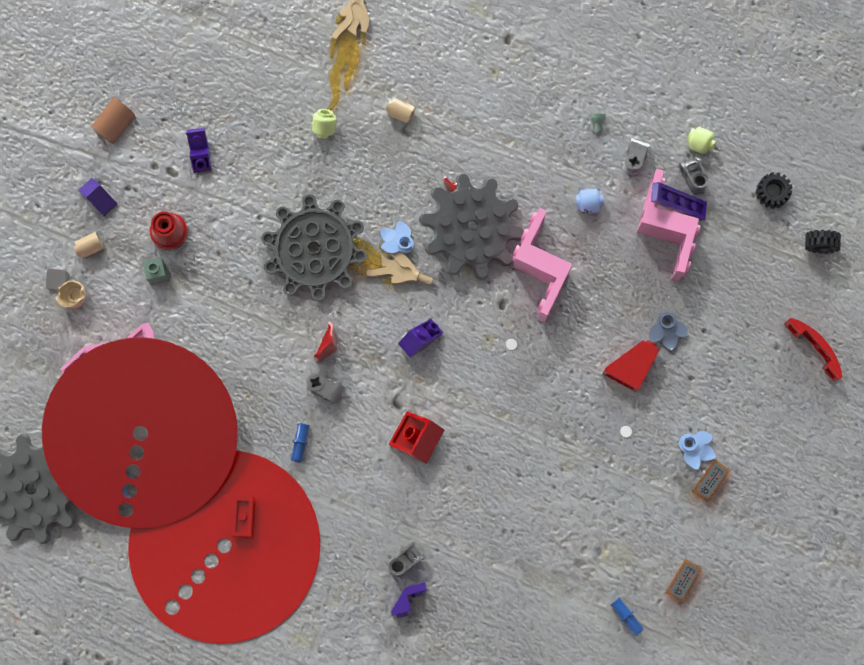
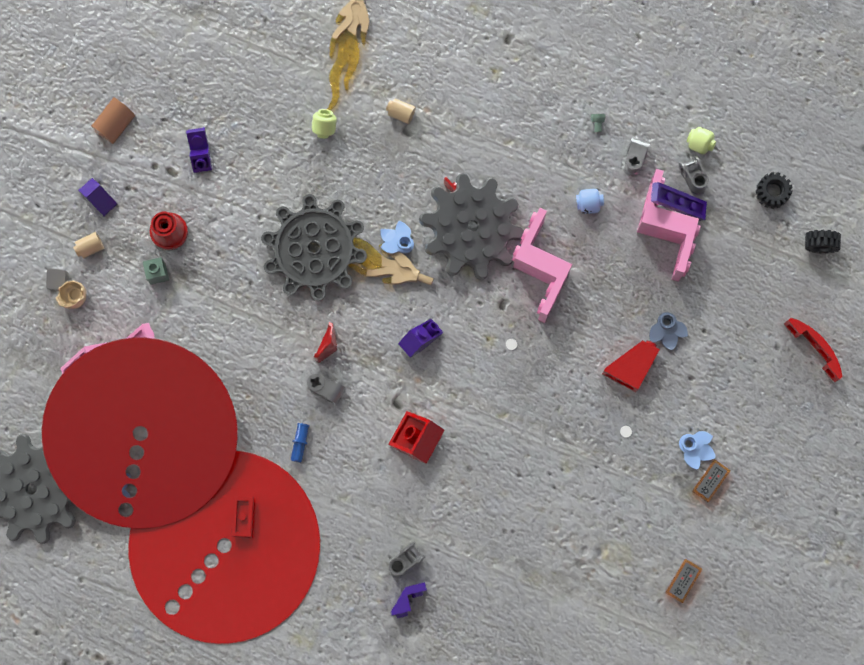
(627, 616): blue axle -> none

